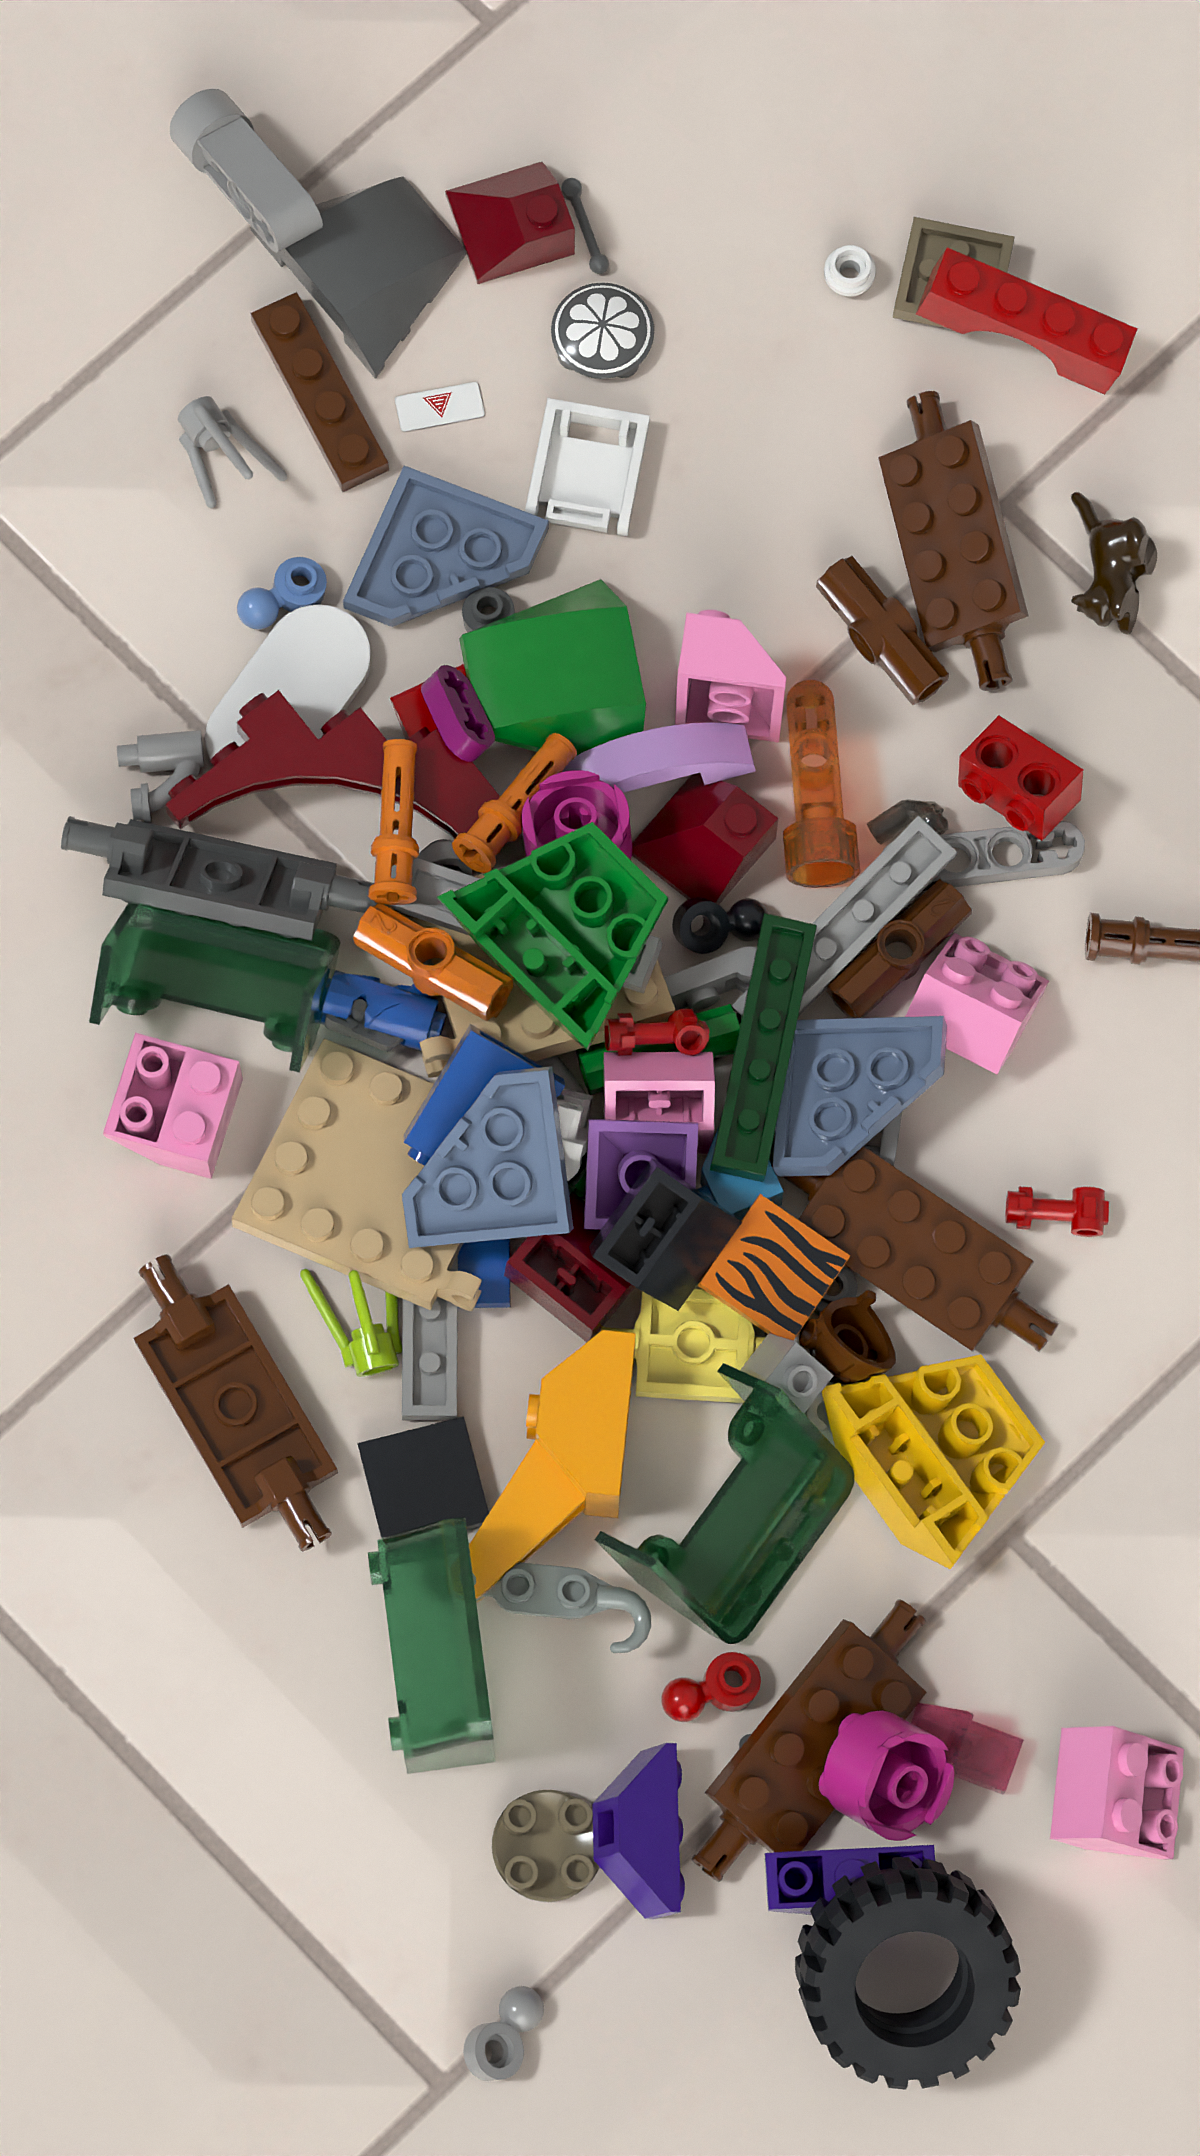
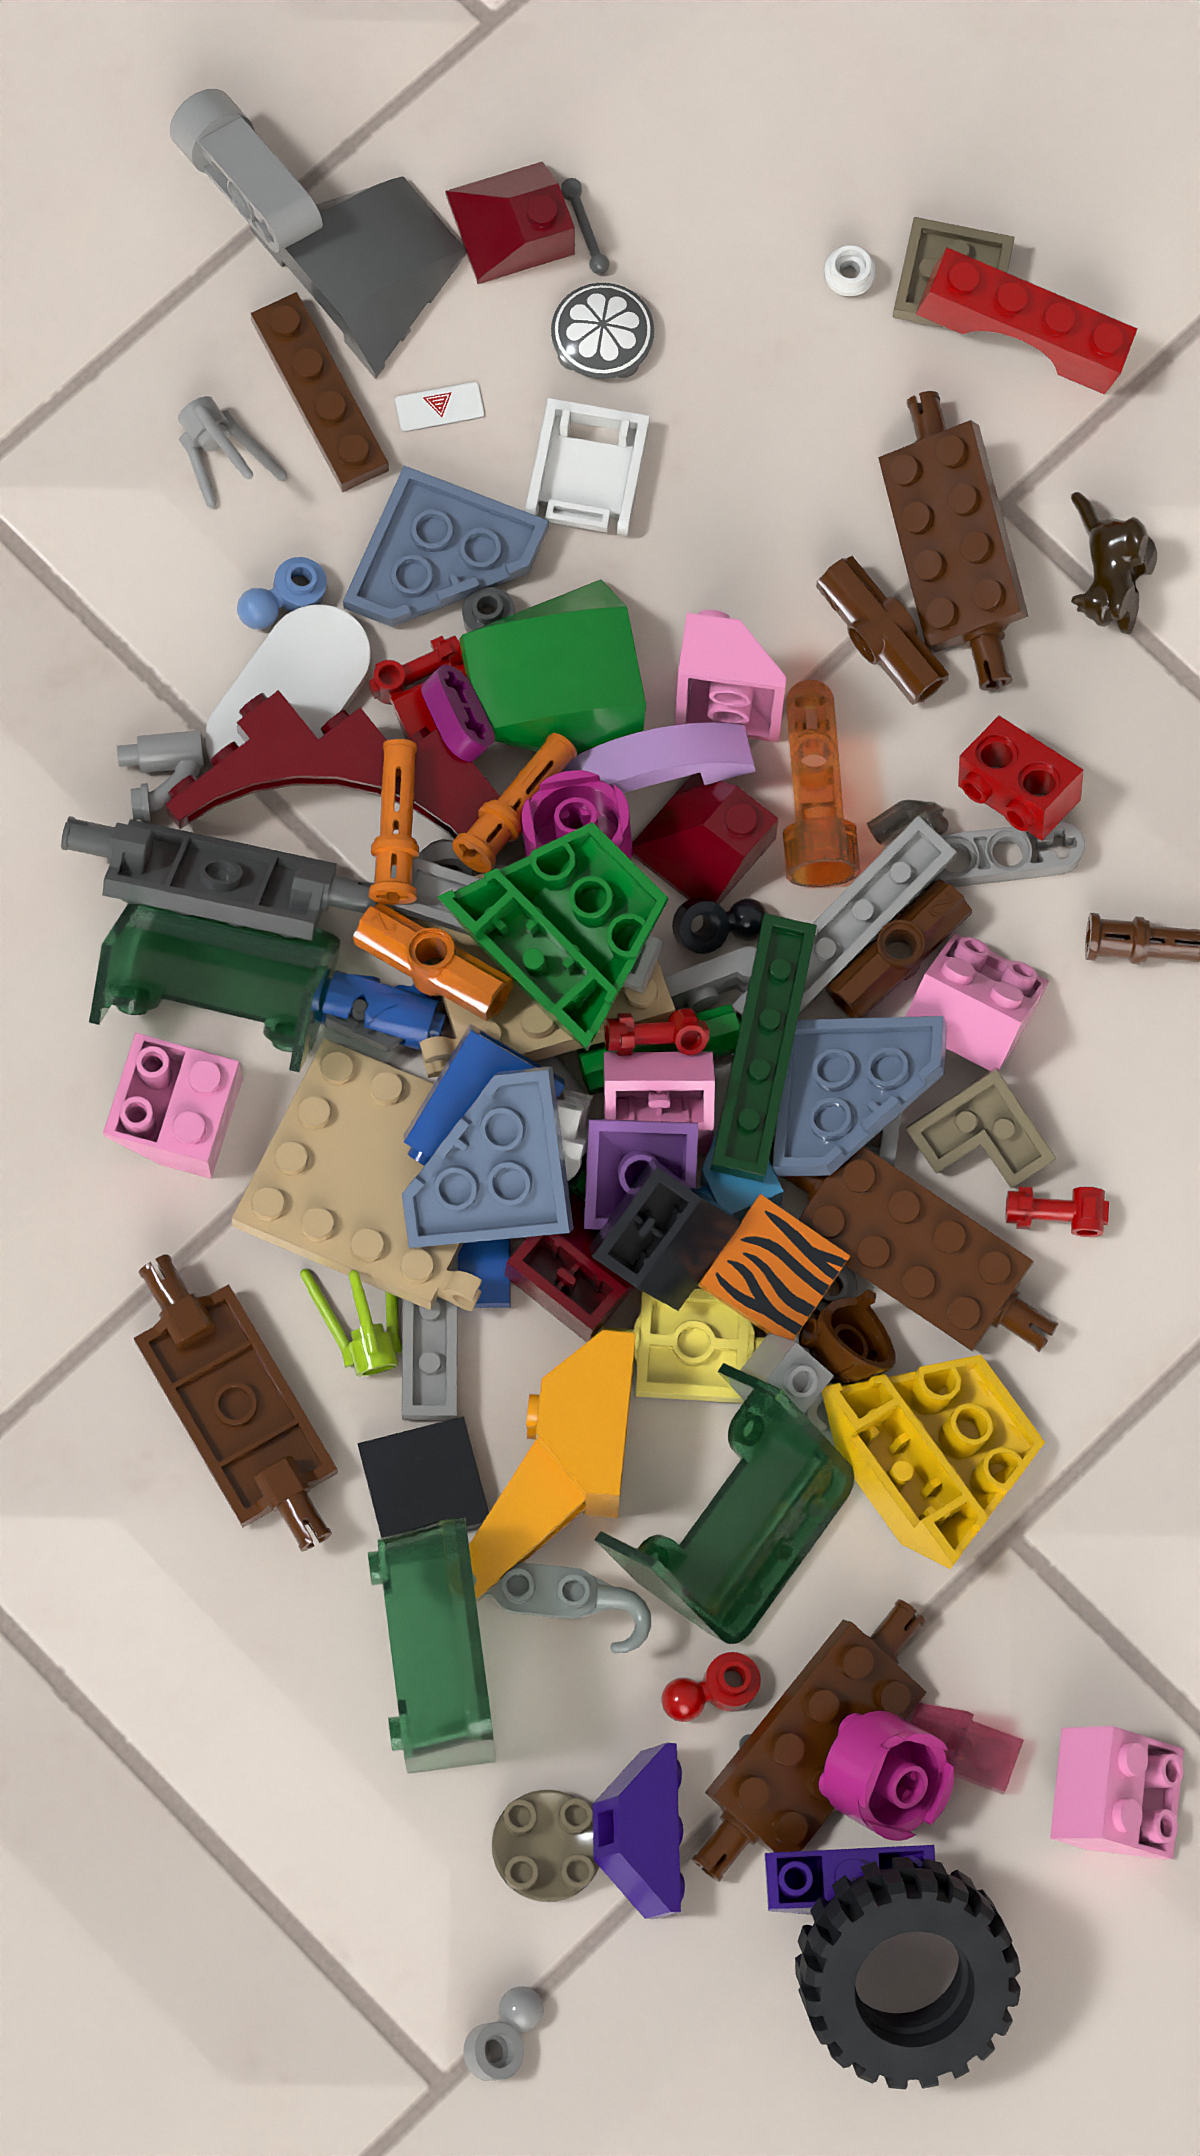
(392, 677): none -> red bar
(985, 1116): none -> dark tan plate

